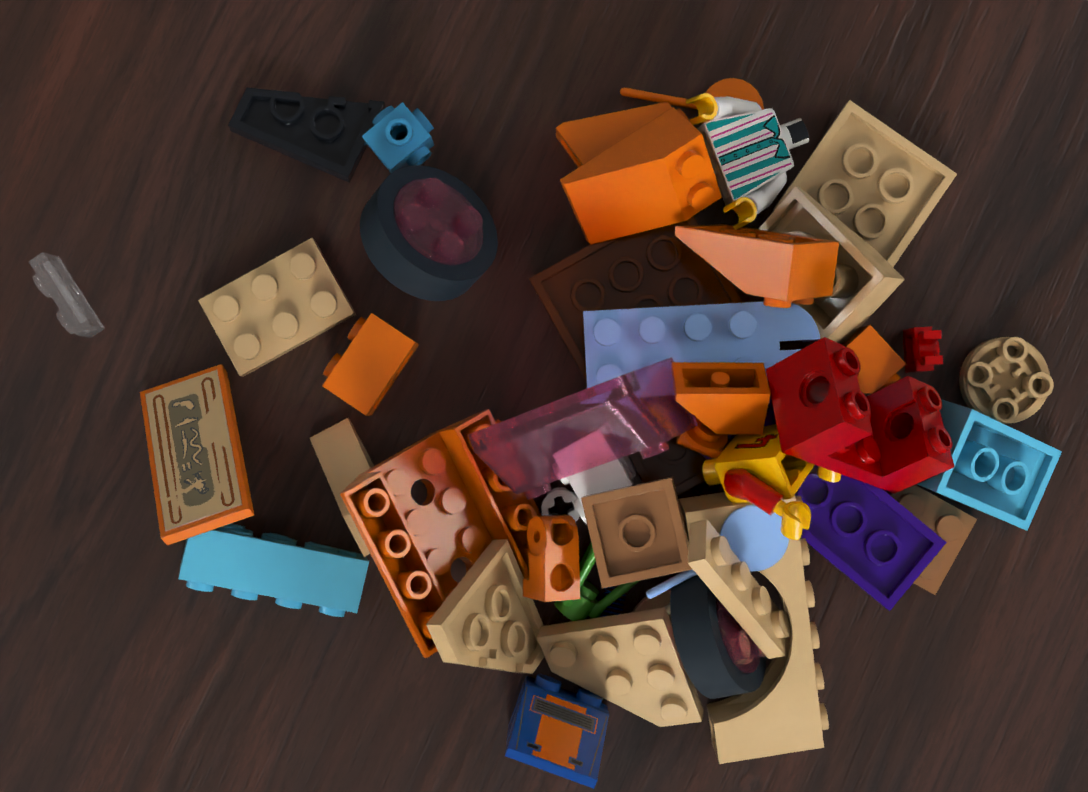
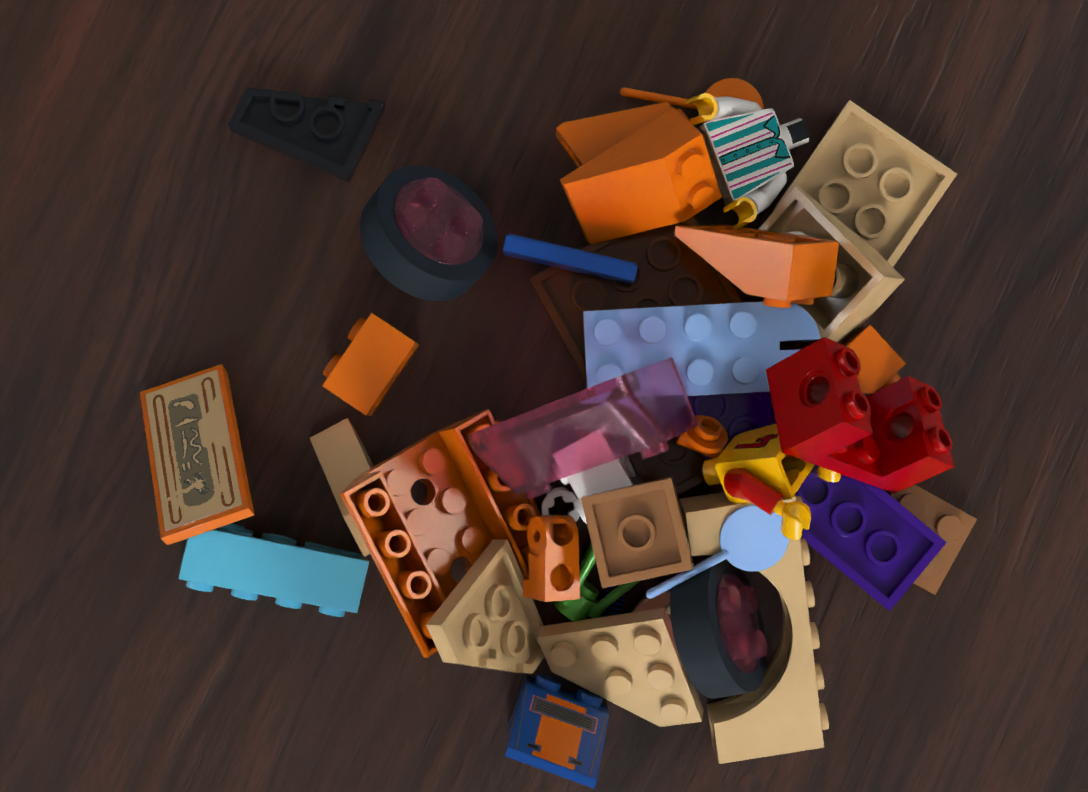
(56, 282): clear plate -> none
(277, 307): tan plate -> none
(389, 127): dark azure brick -> none
(570, 259): none -> blue tile
(723, 394): orange slope -> none
(737, 589): tan plate -> none
(921, 349): red plate -> none
(993, 466): medium azure slope -> none
(1005, 379): tan tile -> none

